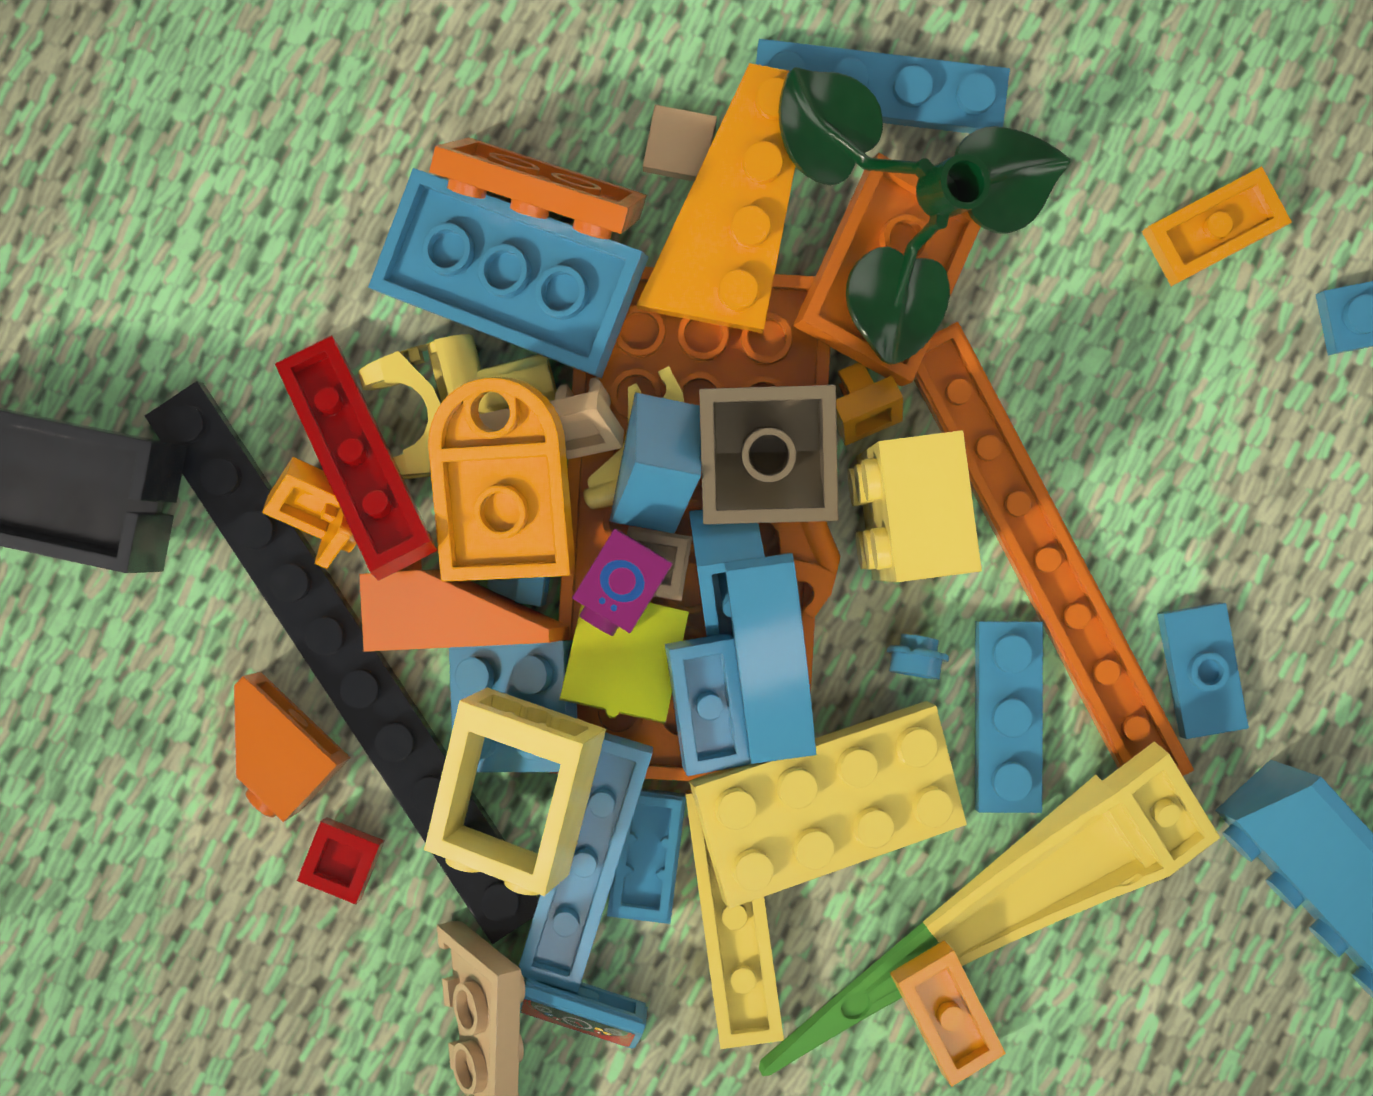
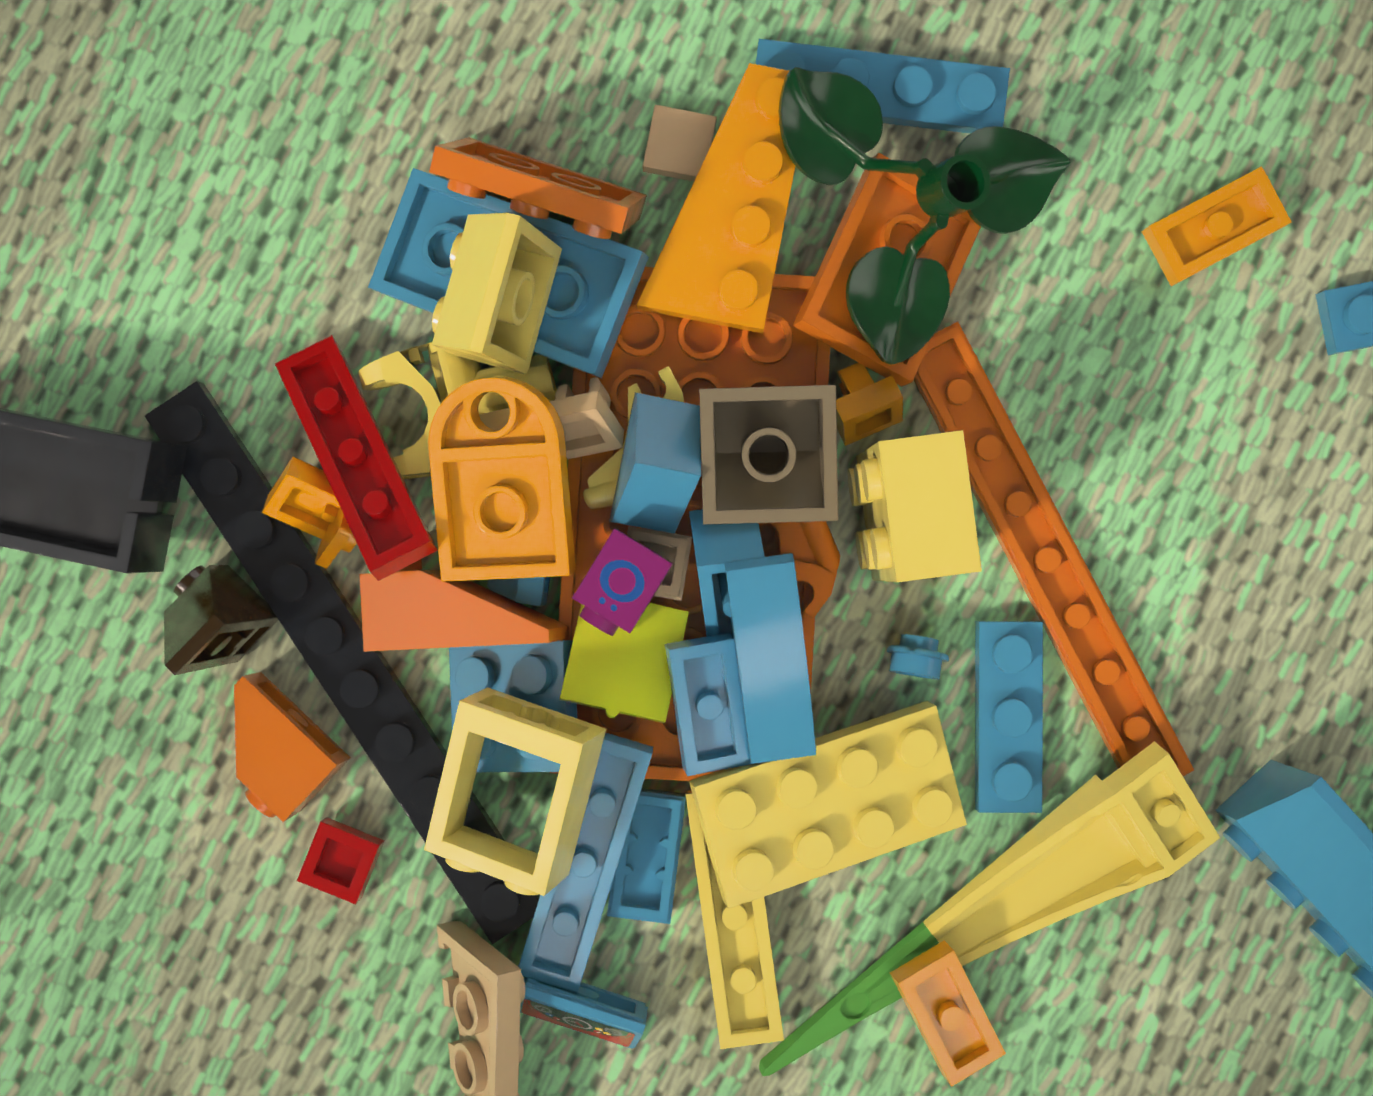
(213, 620): none -> dark brown slope
(496, 291): none -> light yellow slope
(1203, 670): dark azure plate -> none

